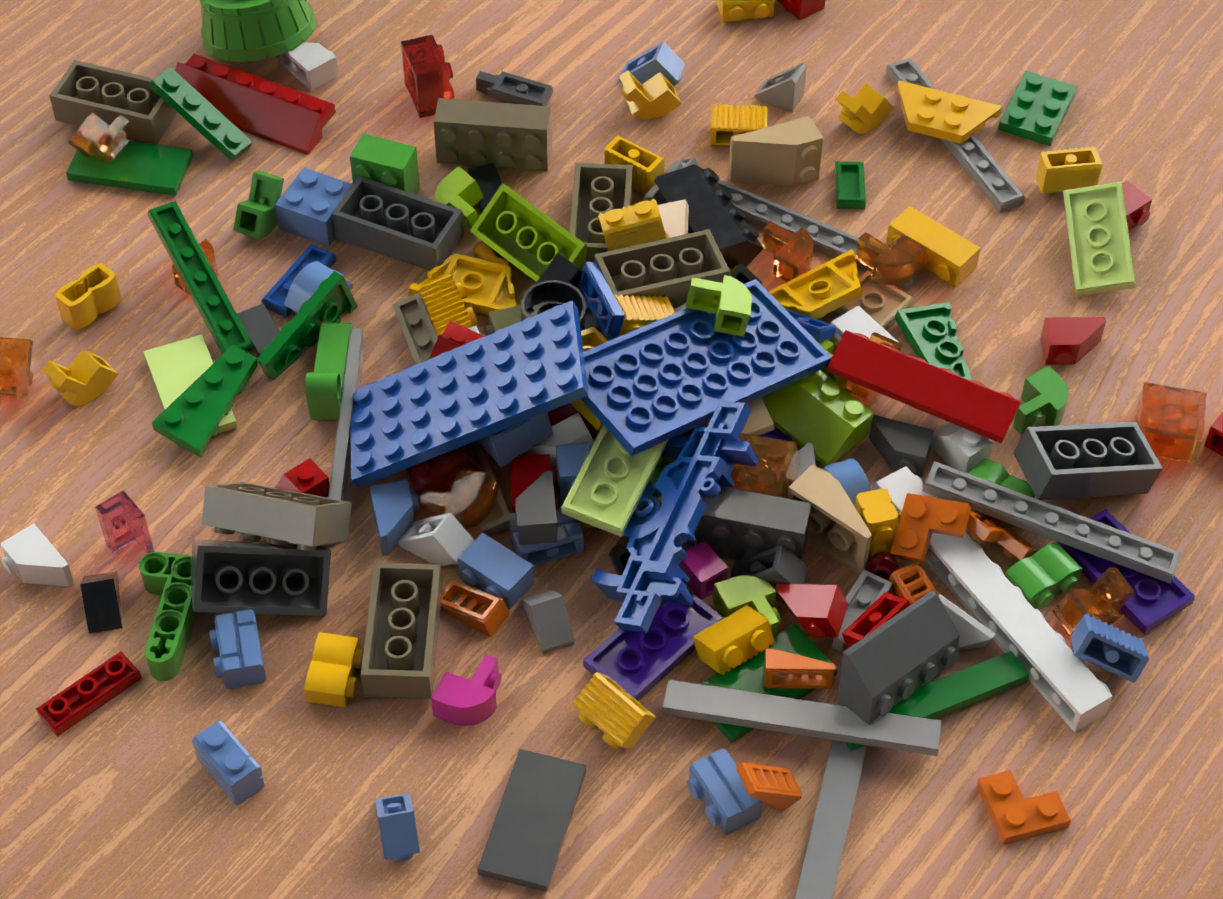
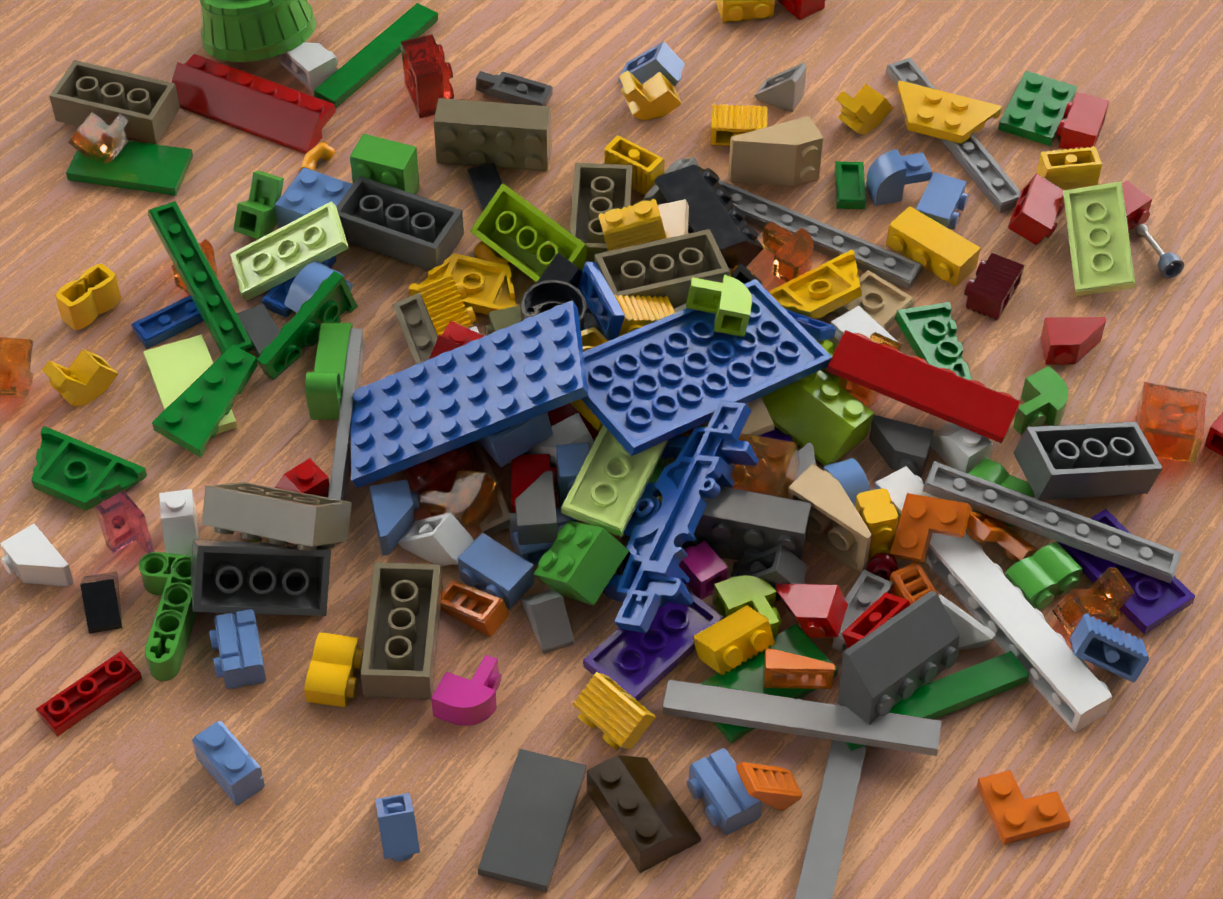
(81, 471): none -> green wing
(167, 322): none -> blue tile
(179, 521): none -> white slope
(200, 114): green plate -> none
(288, 251): none -> yellowish green tile
(311, 158): none -> light orange arm
(375, 55): none -> green tile
(460, 192): lime brick -> none
(581, 562): none -> bright green brick
(640, 810): none -> dark brown slope
(890, 174): none -> medium blue brick
(891, 263): clear orange brick -> none
(944, 199): none -> medium blue brick
(993, 286): none -> dark red brick
(1037, 210): none -> brick
(1083, 122): none -> brick
(1169, 263): none -> sand blue hinge

